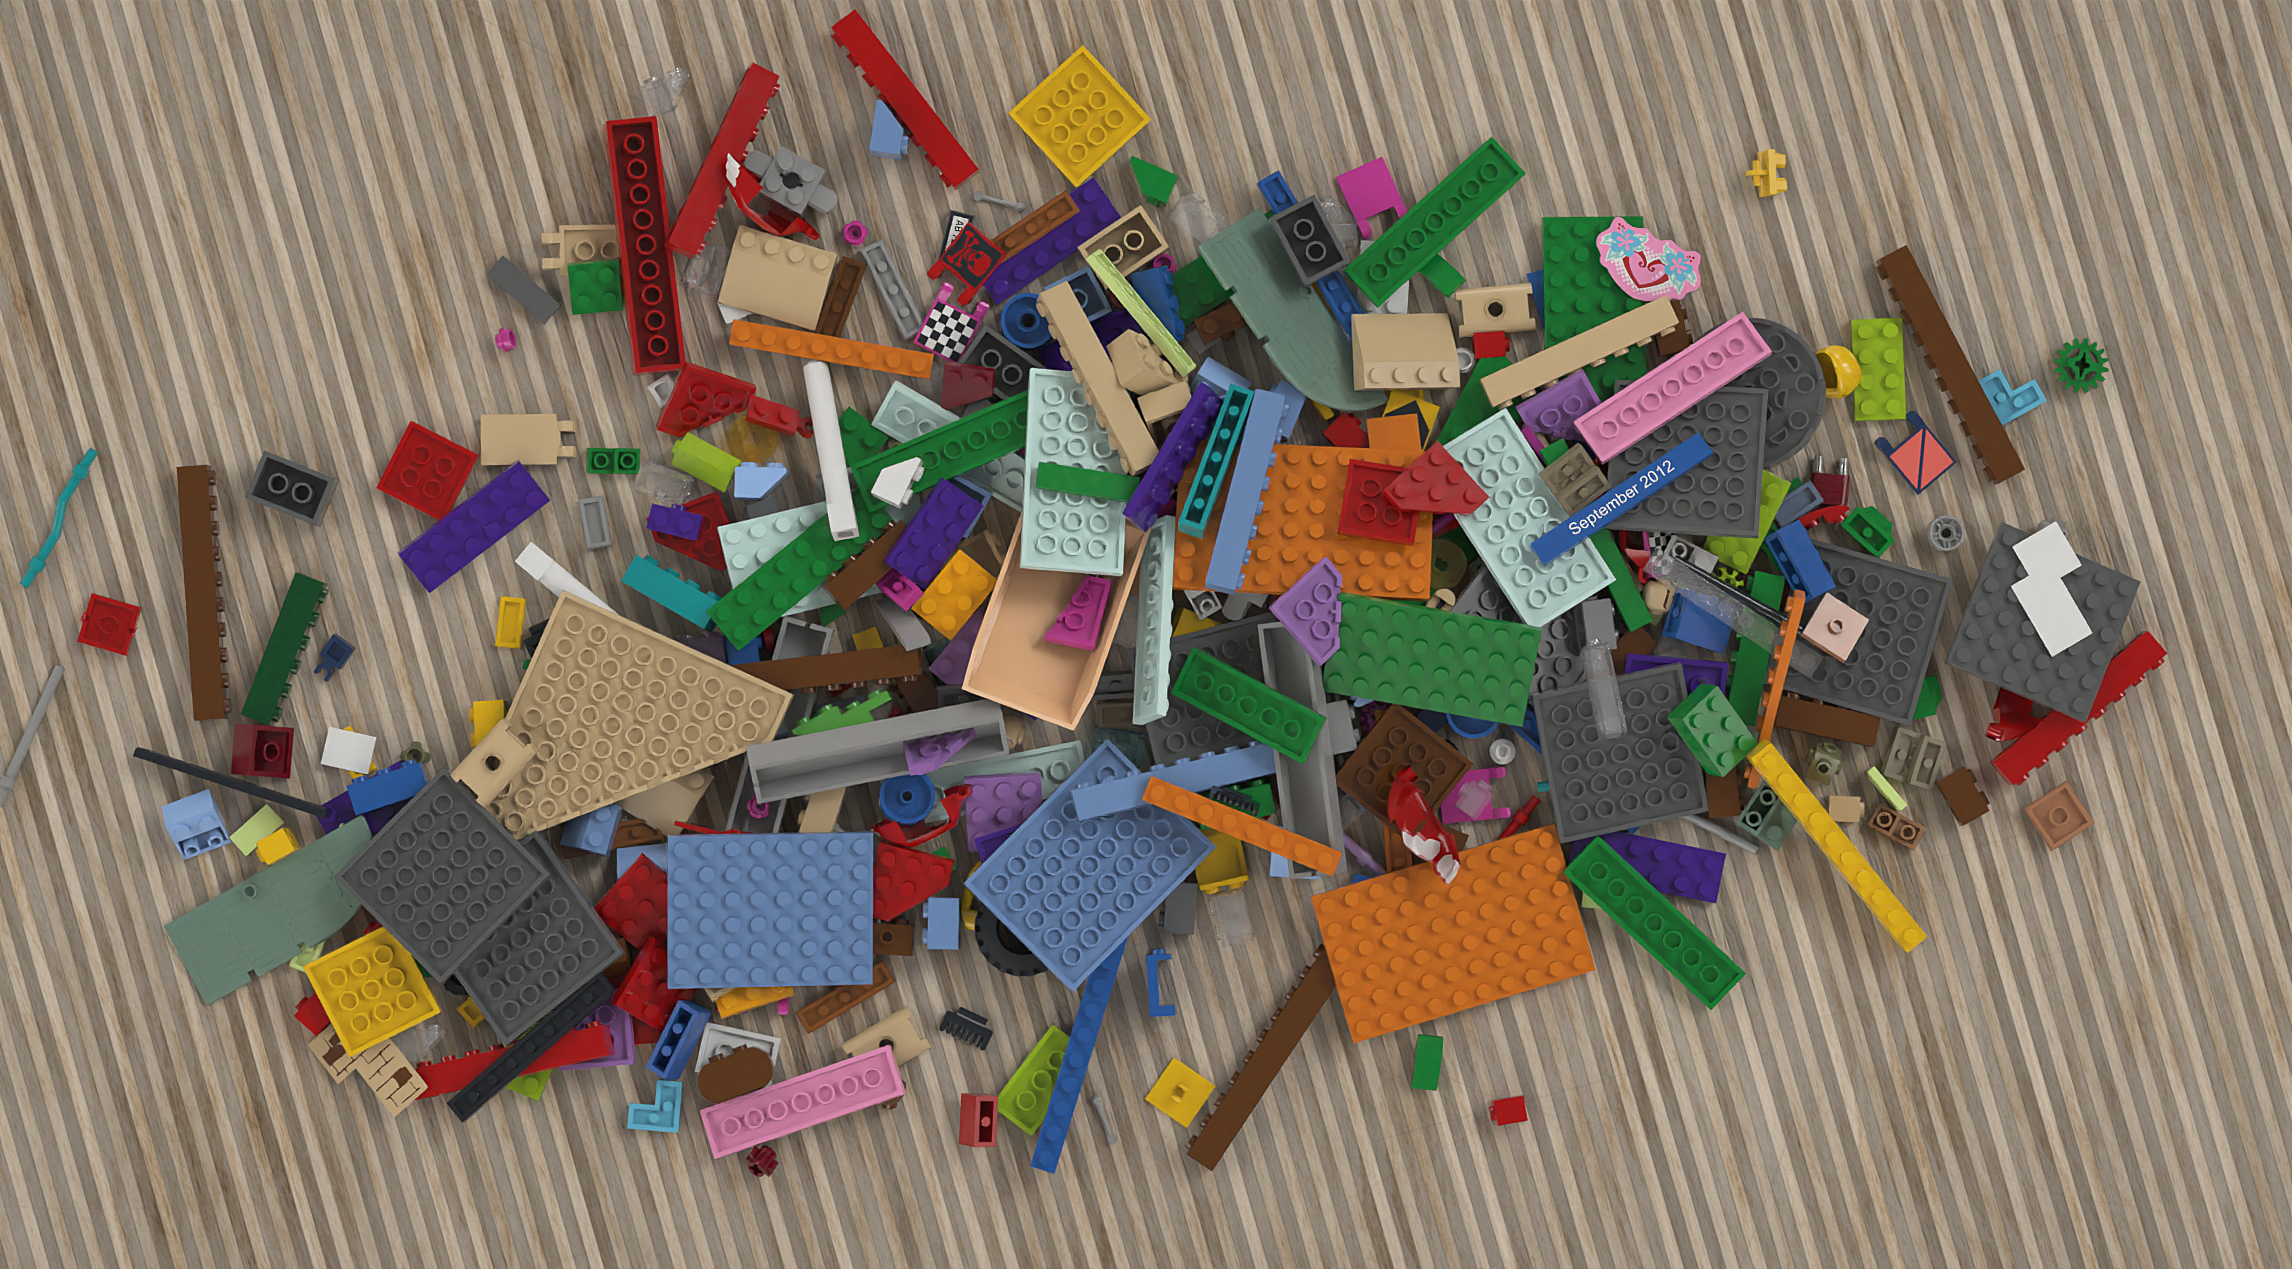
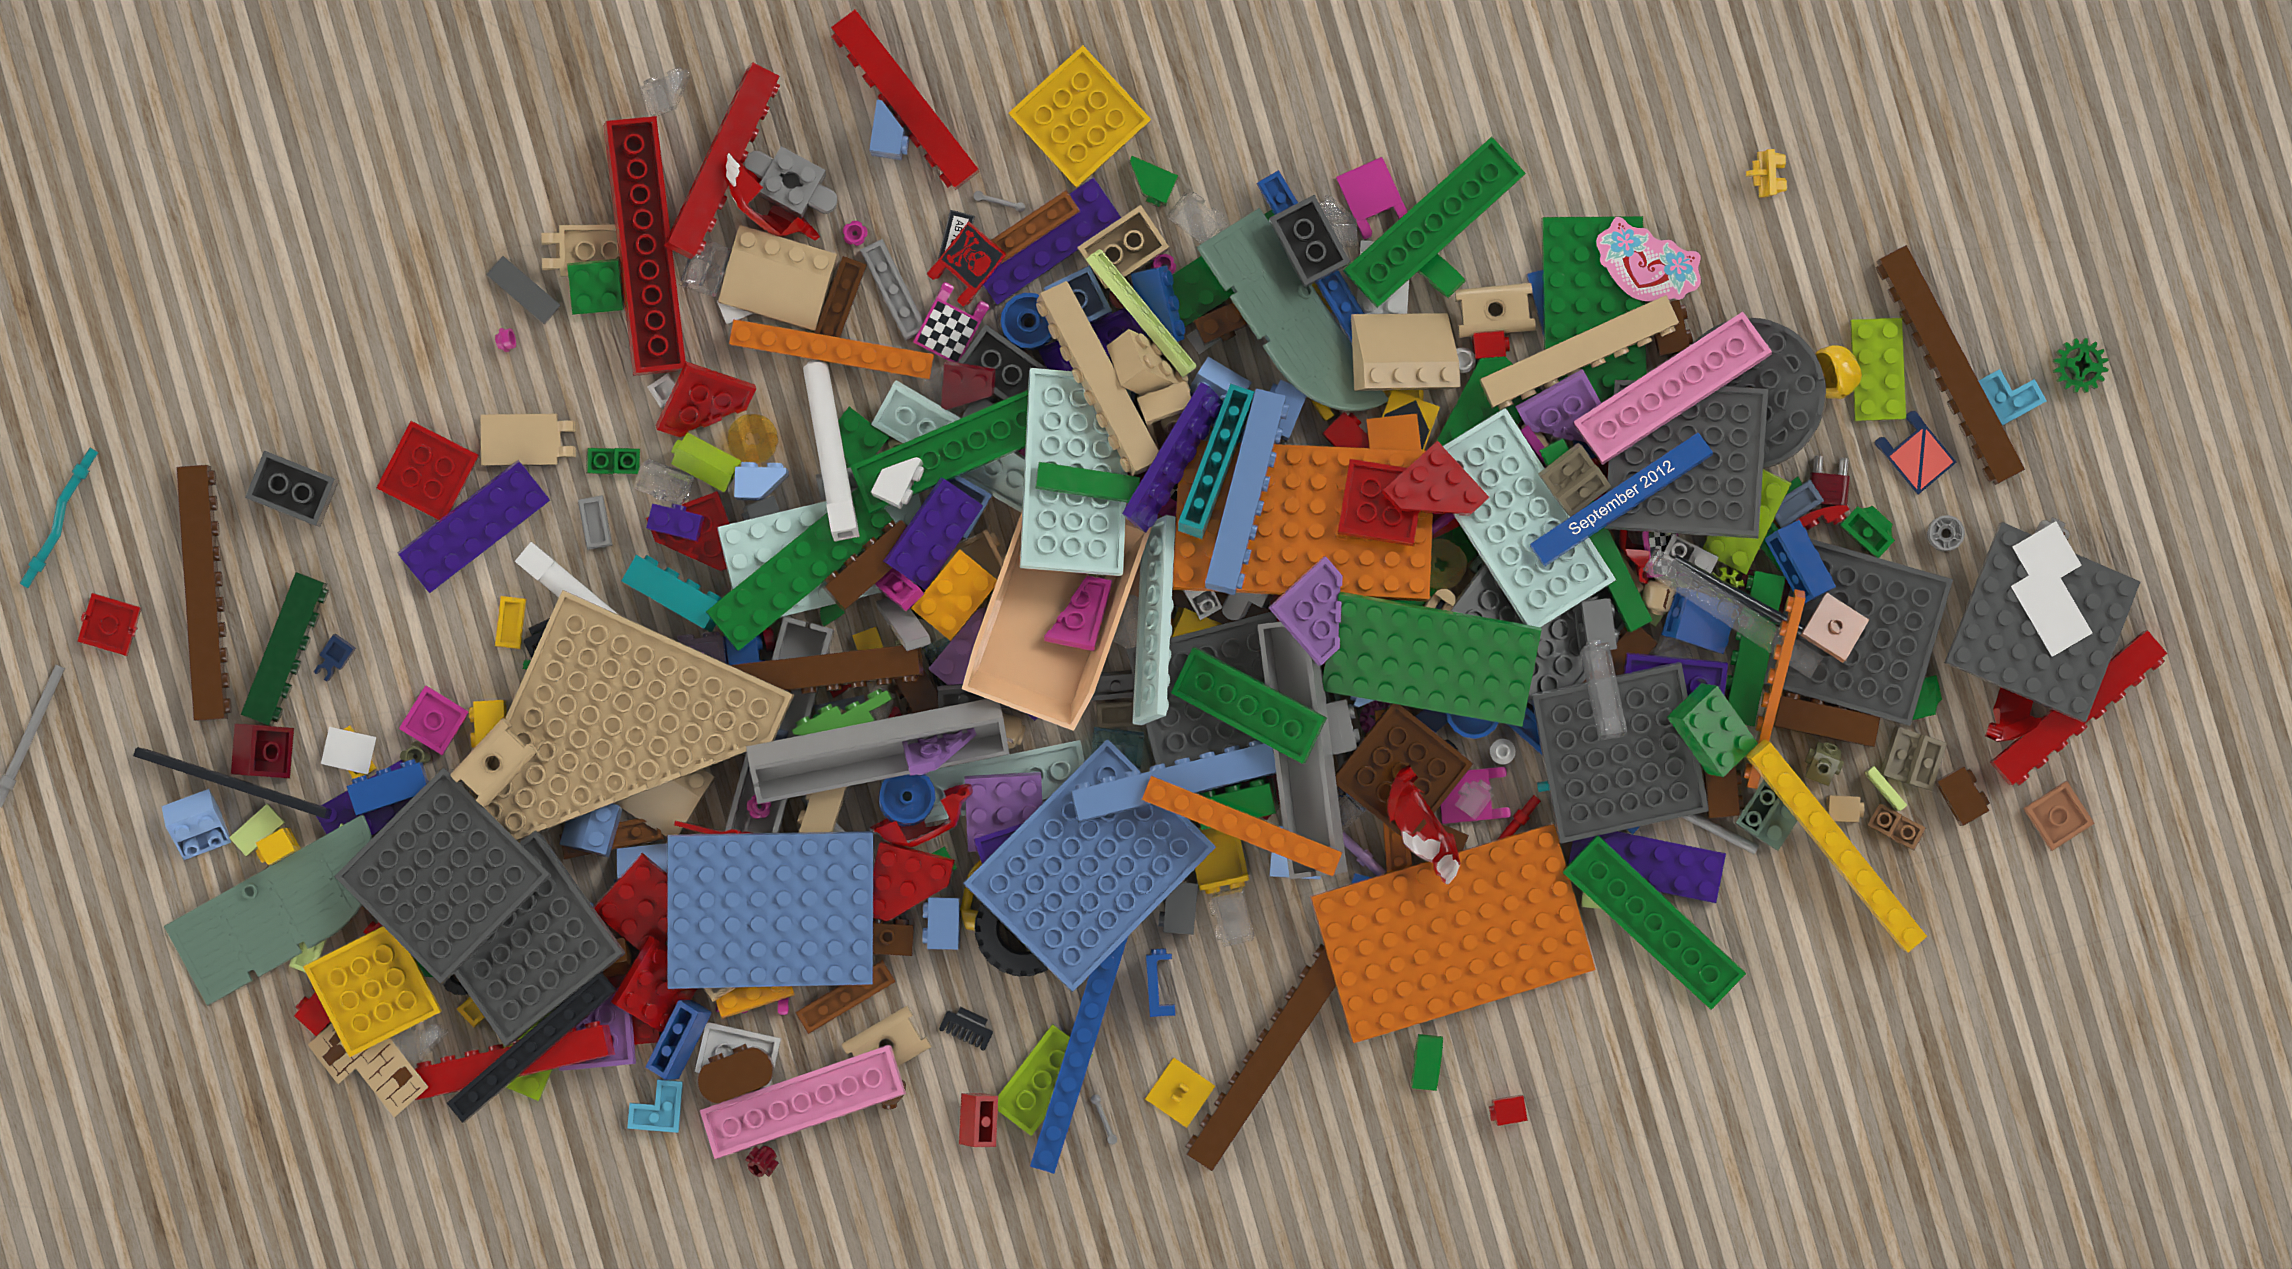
(434, 720): none -> dark pink plate
(778, 417): red plate -> none
(1236, 798): black piece -> none

